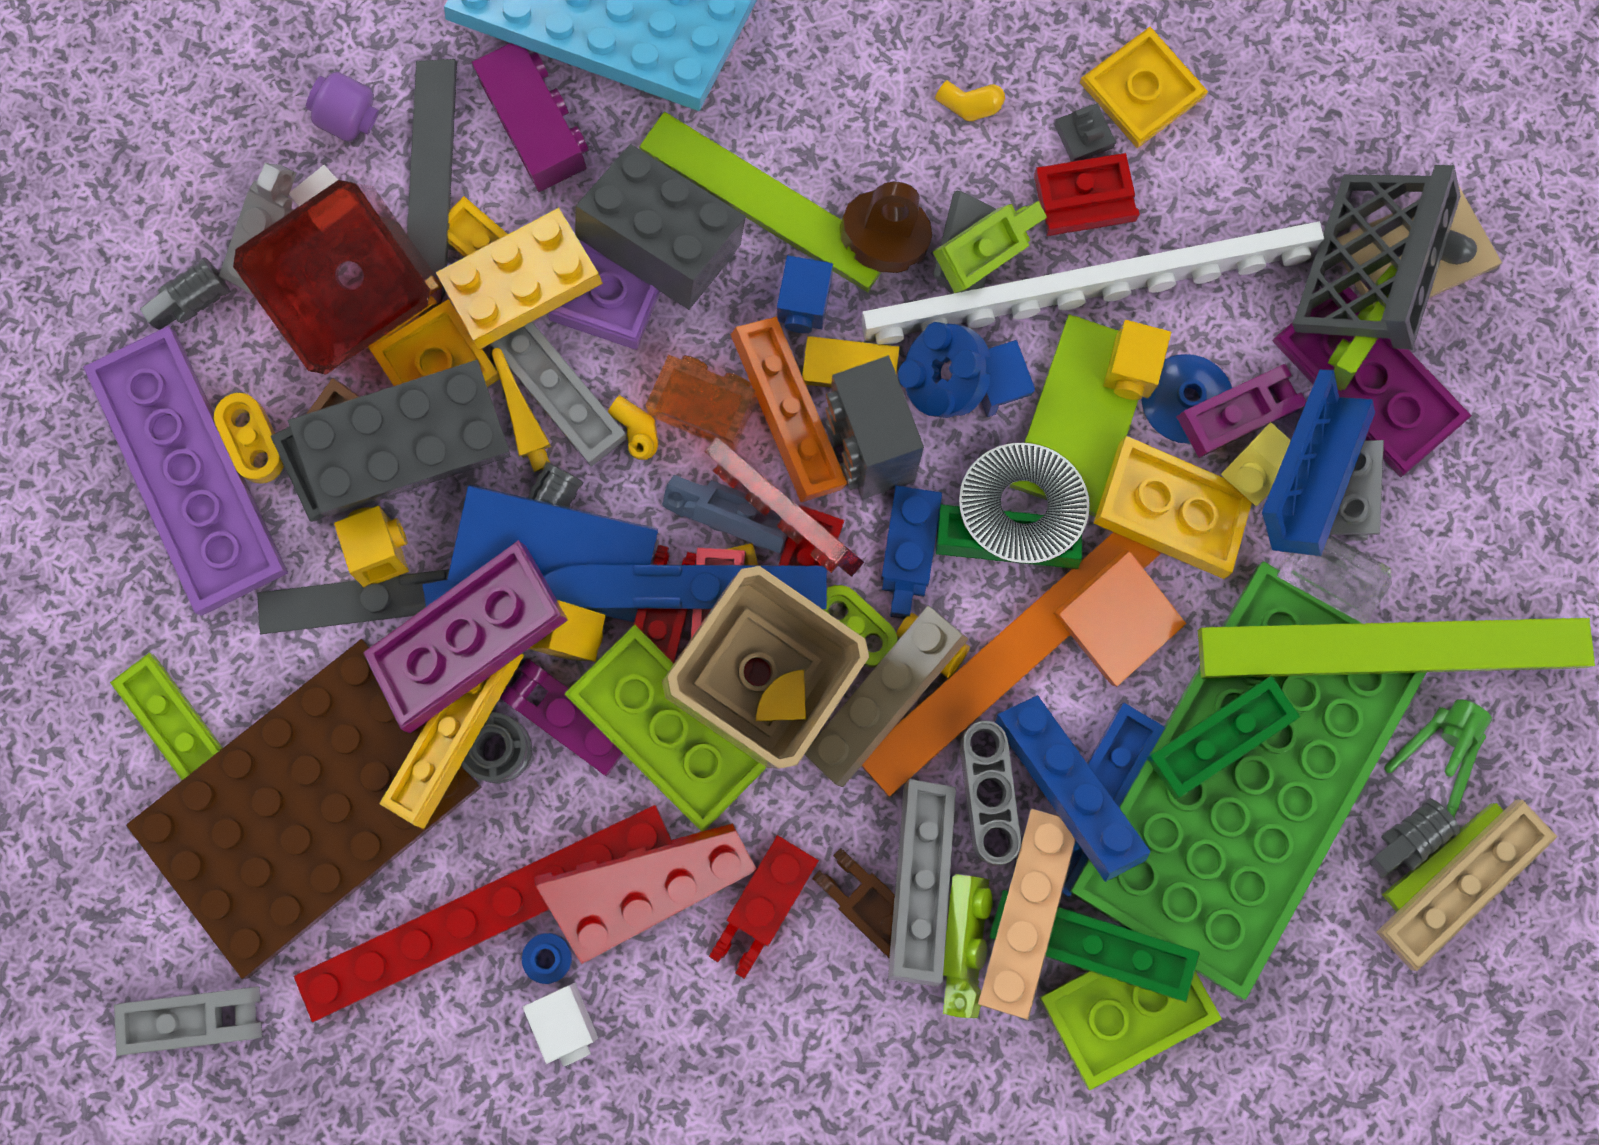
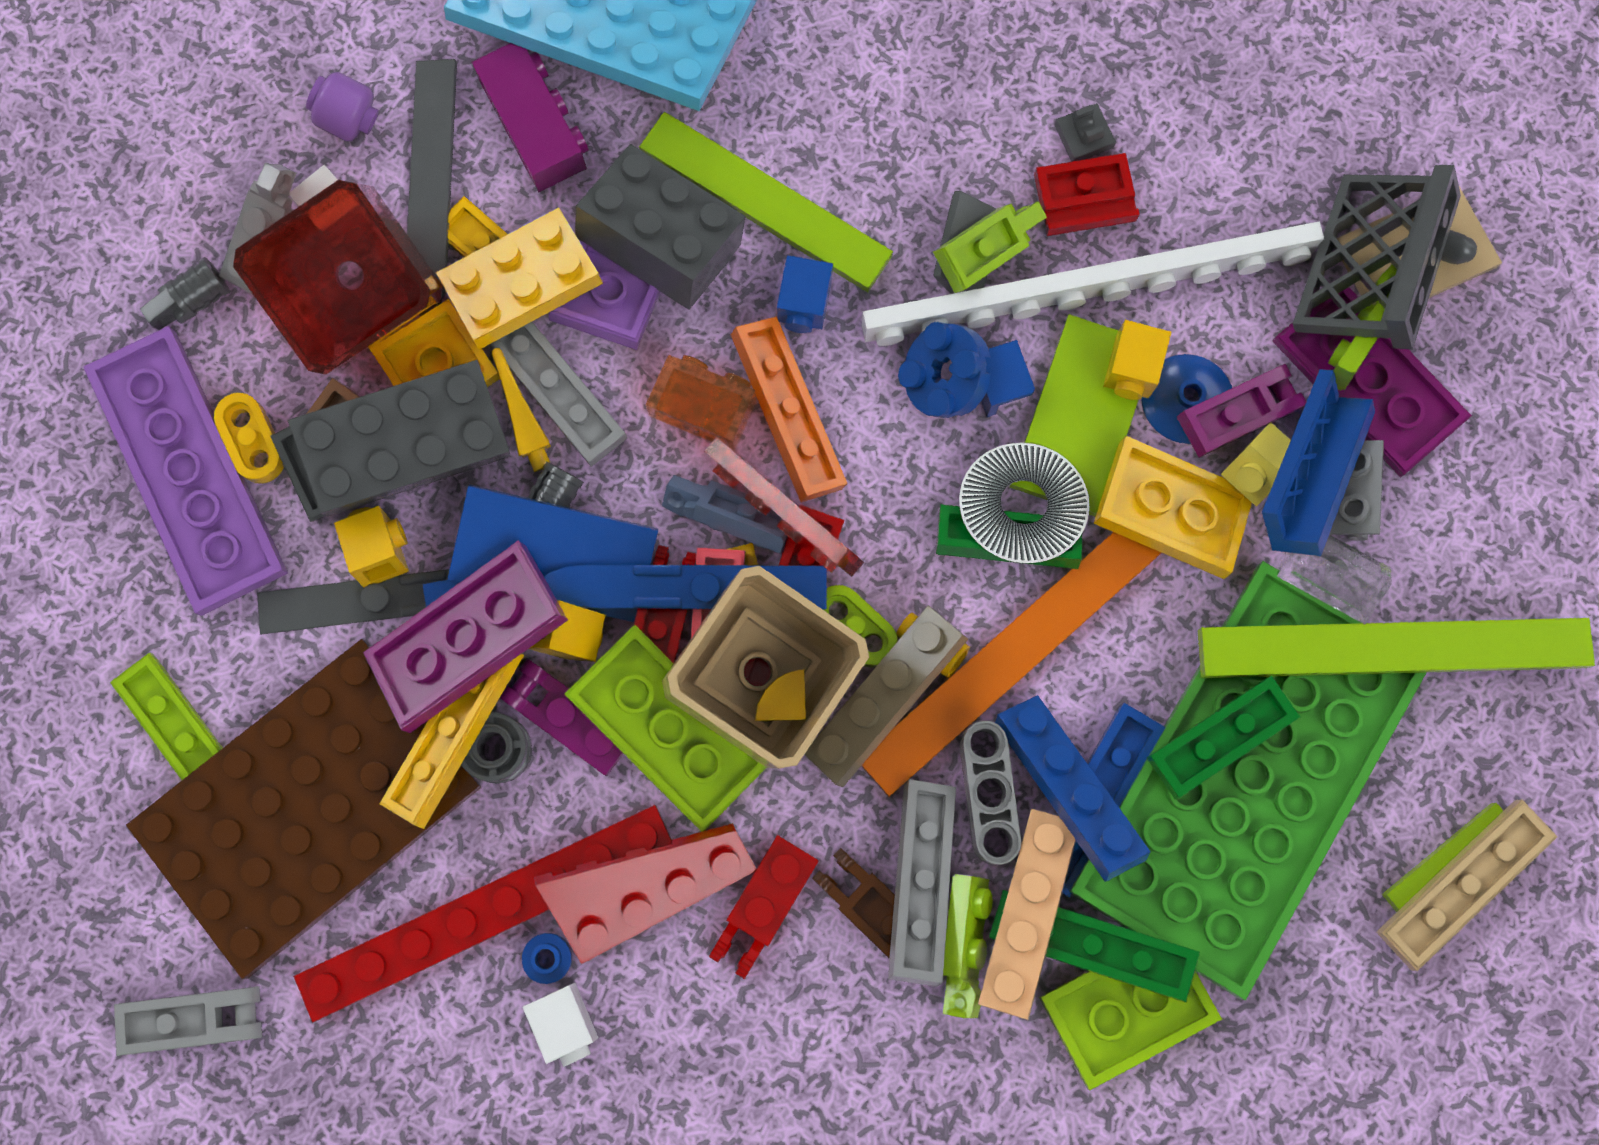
(640, 428): yellow arm -> none
(833, 356): yellow tile -> none
(873, 427): dark grey brick -> none
(887, 228): reddish brown tile -> none
(910, 546): blue hinge -> none
(971, 104): yellow arm -> none
(1120, 618): orange tile -> none
(1143, 87): yellow tile -> none
(1416, 838): dark grey hinge -> none
(1462, 729): bright green plant -> none

